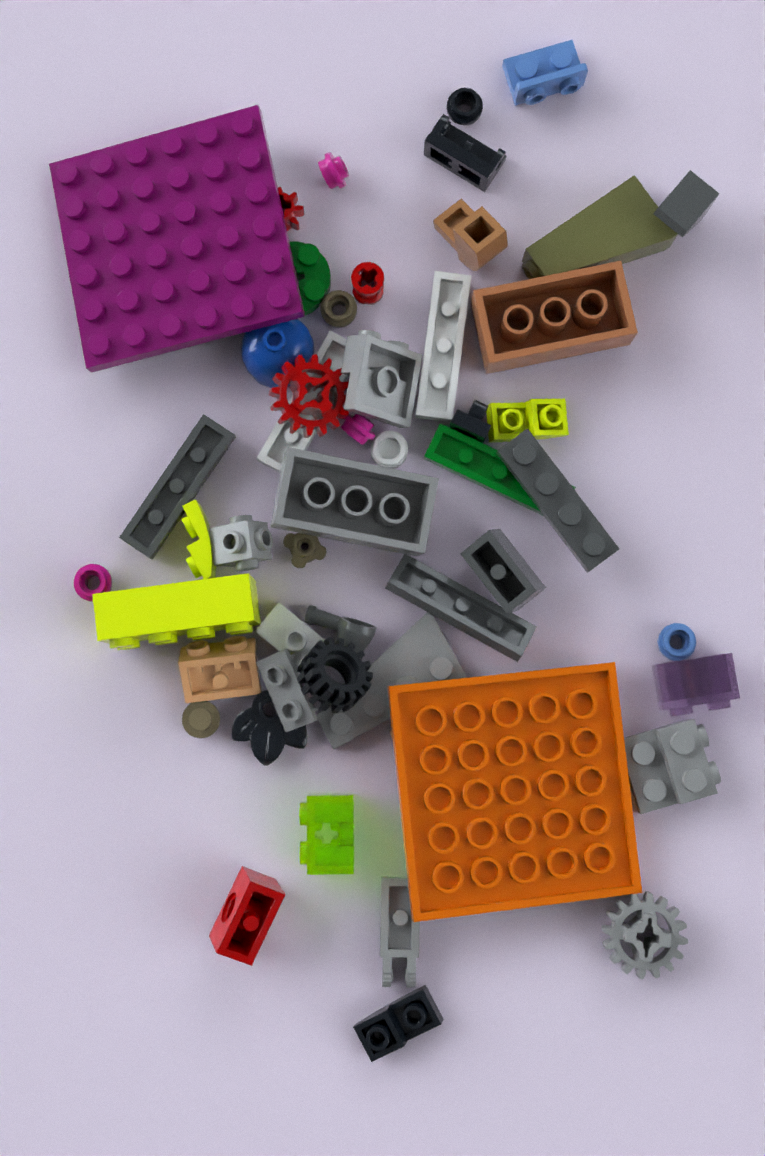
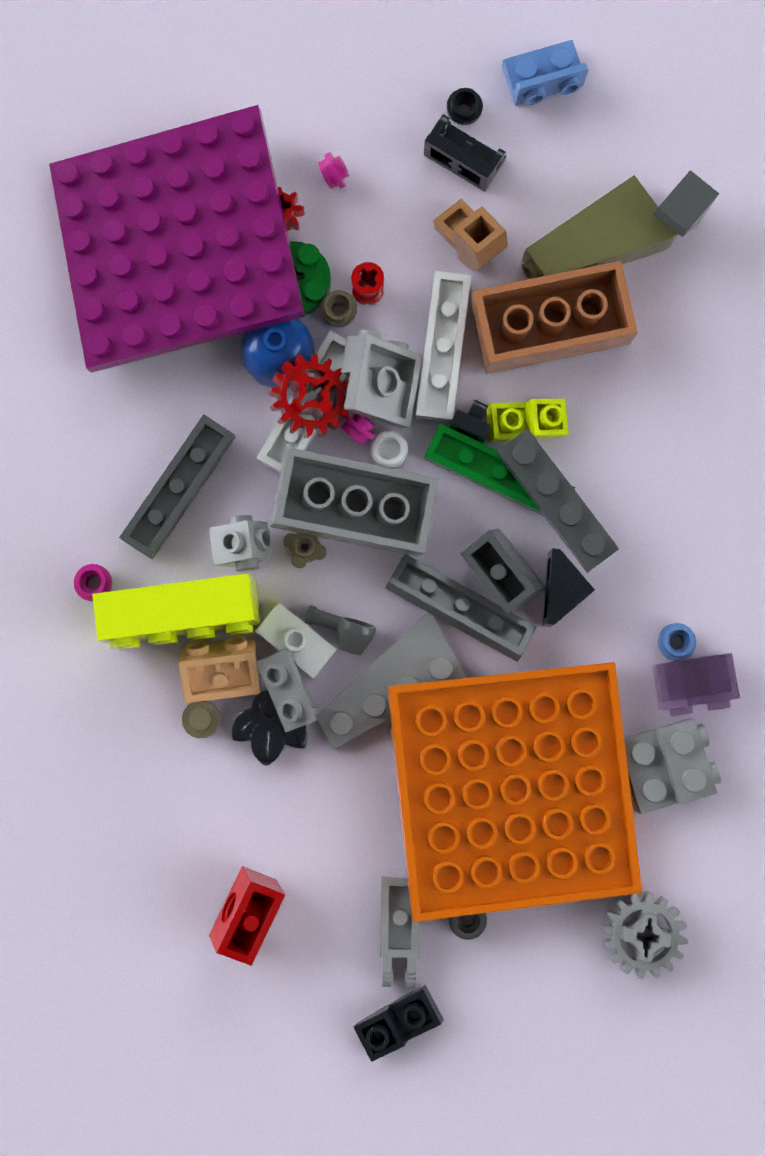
(201, 552): neon yellow slope -> none
(323, 687): black tyre -> none
(339, 854): clear neon green brick -> none
(471, 931): none -> dark grey plate
(563, 589): none -> black slope

